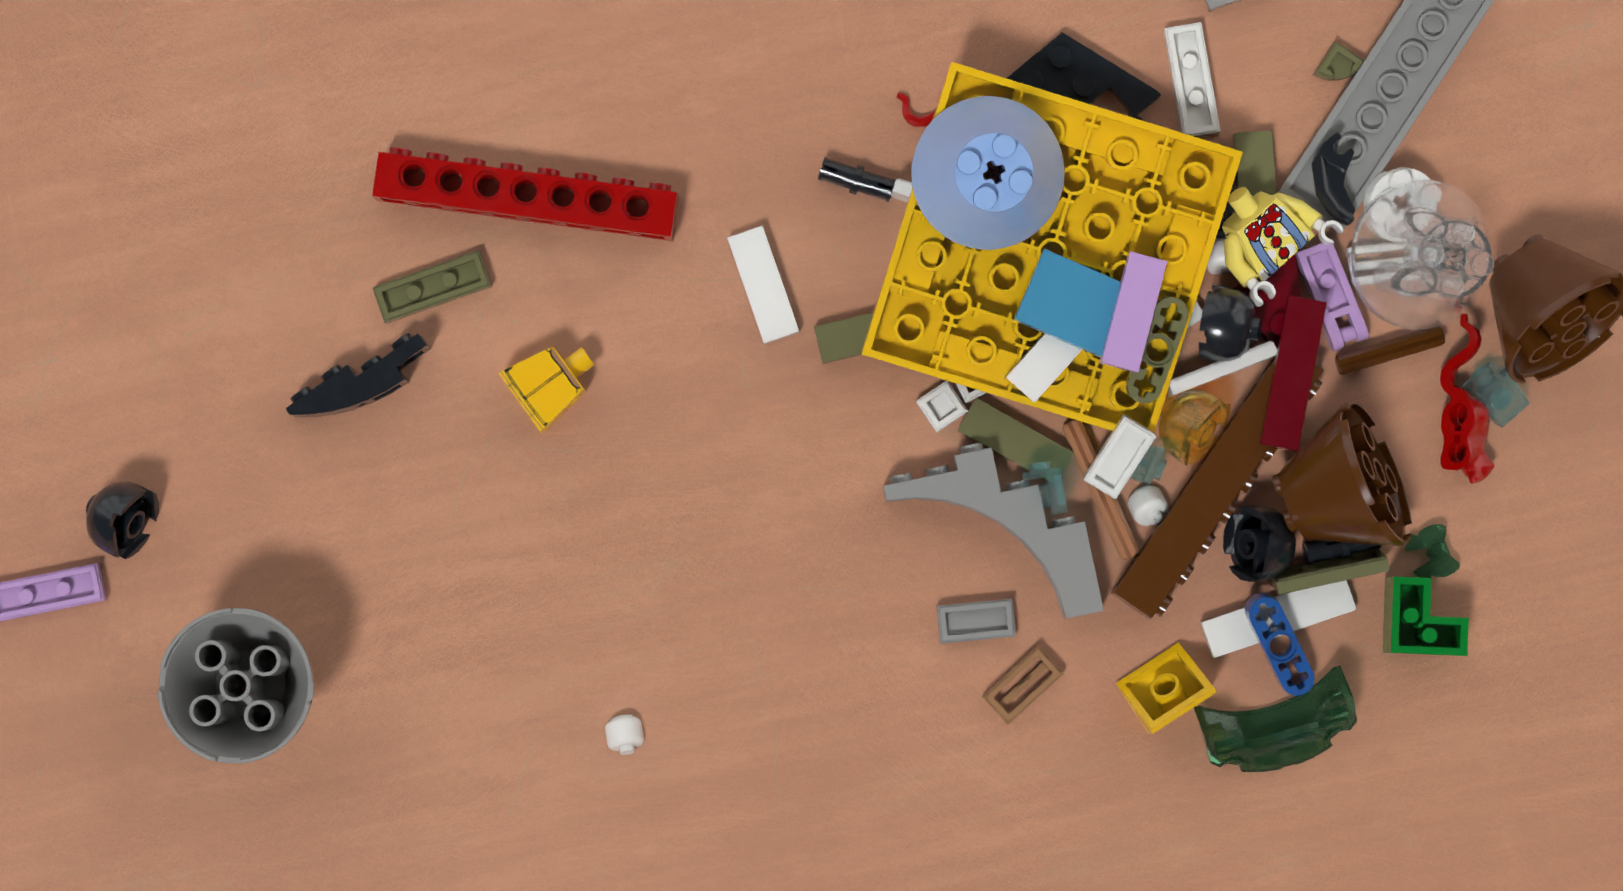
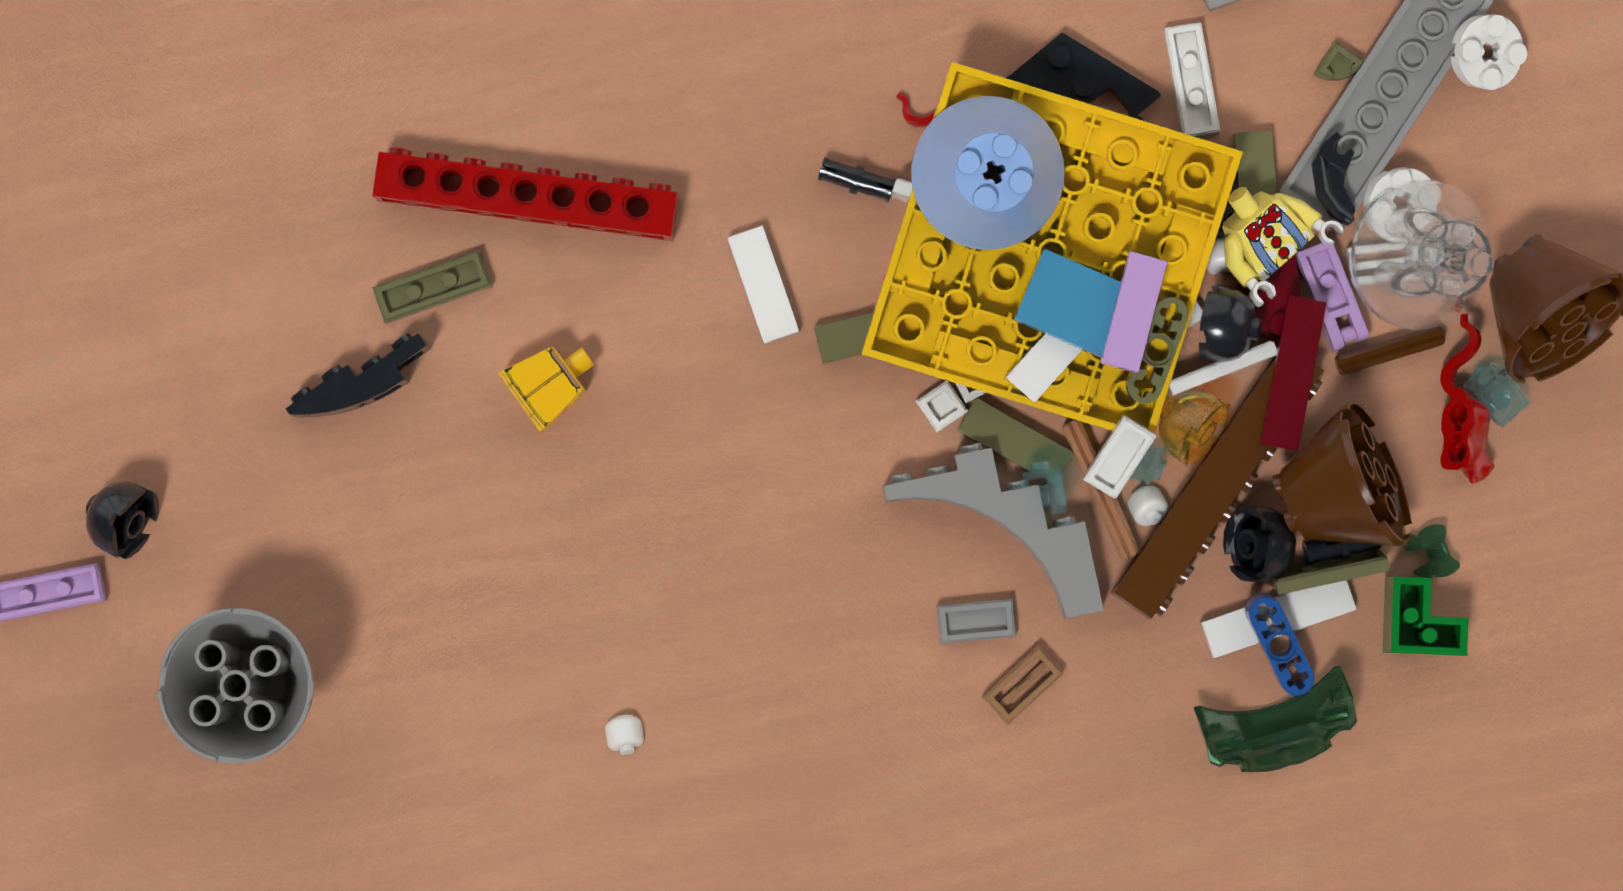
(1165, 688): yellow slope -> none
(1507, 51): none -> white plate

